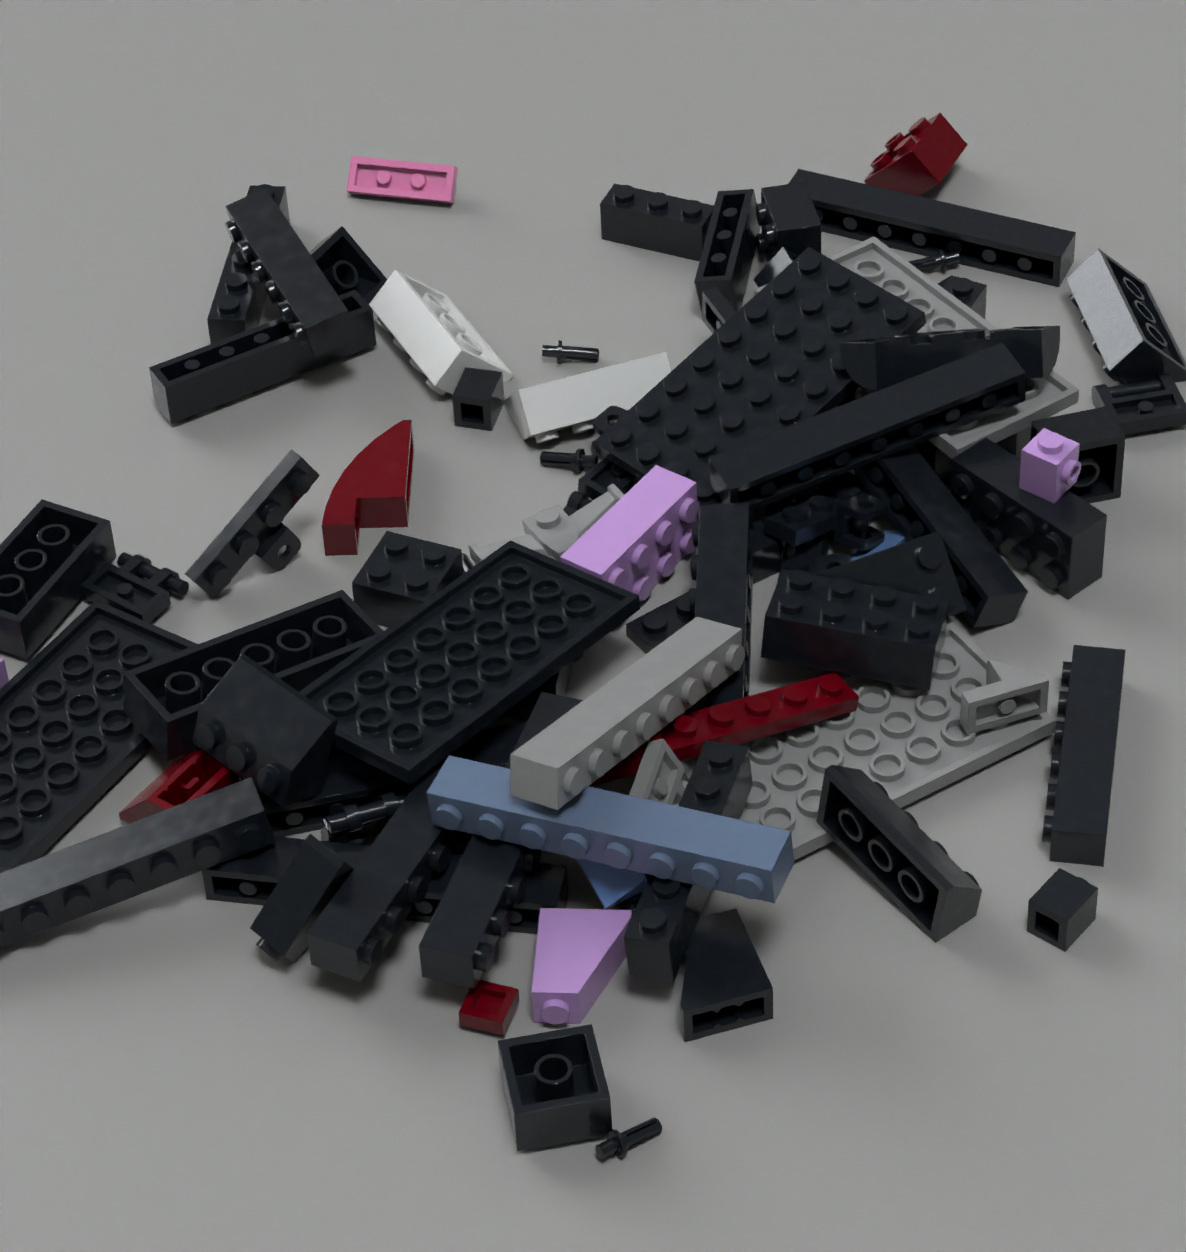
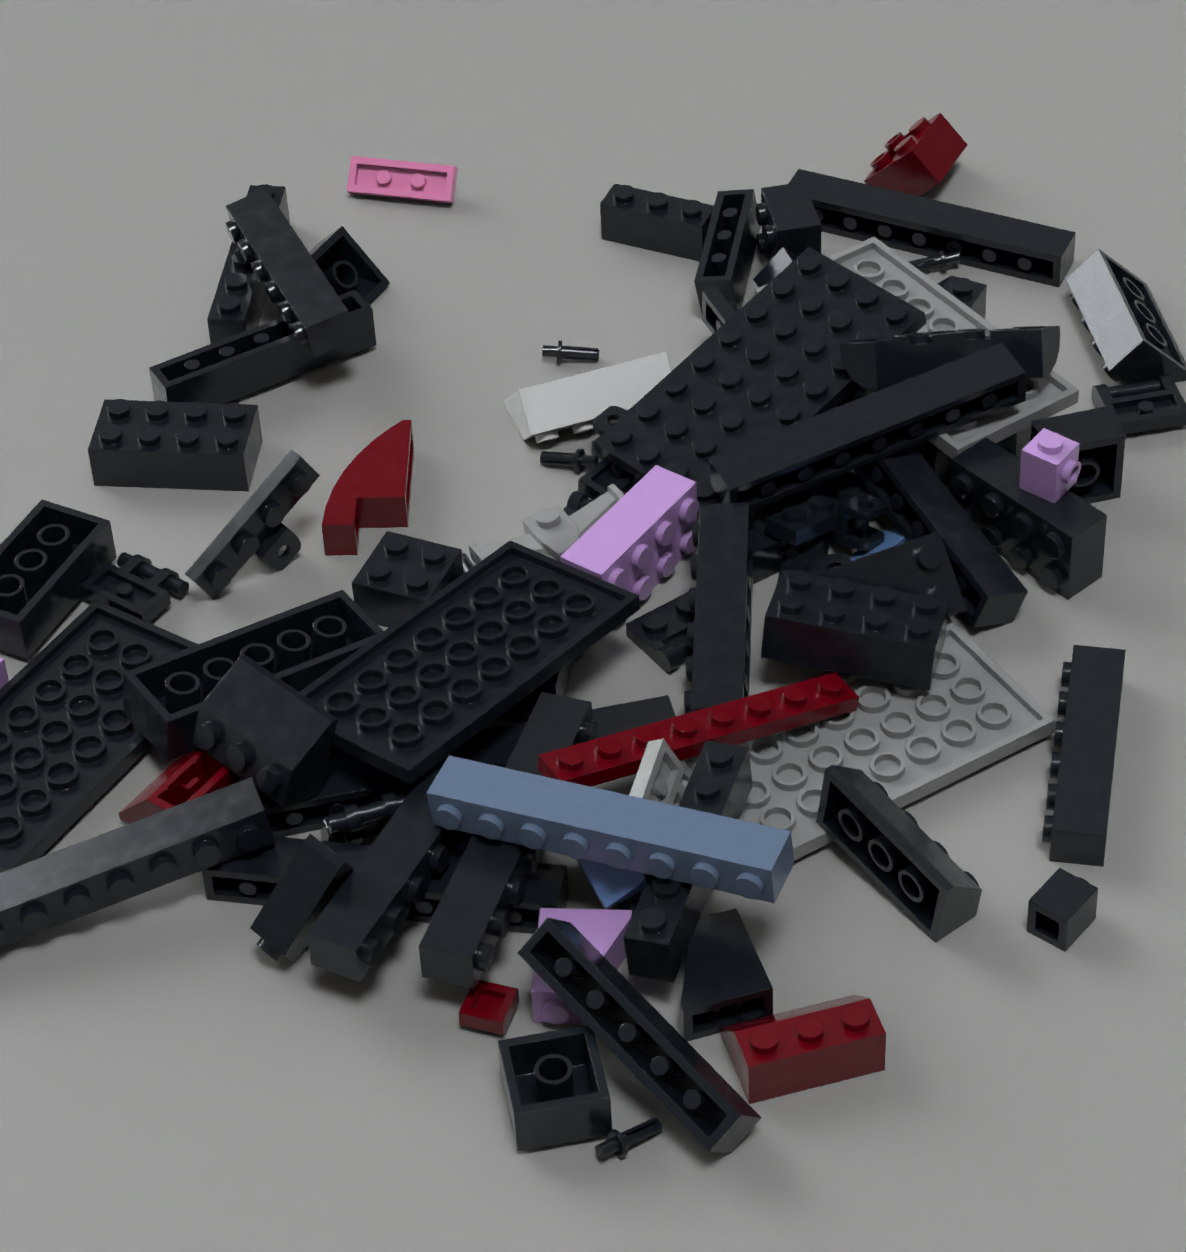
(175, 445): none -> black brick
(432, 332): white slope -> none
(478, 399): black brick -> none
(625, 713): light grey brick -> none
(639, 1036): none -> black brick
(806, 1047): none -> dark red slope
(1007, 697): light grey slope -> none

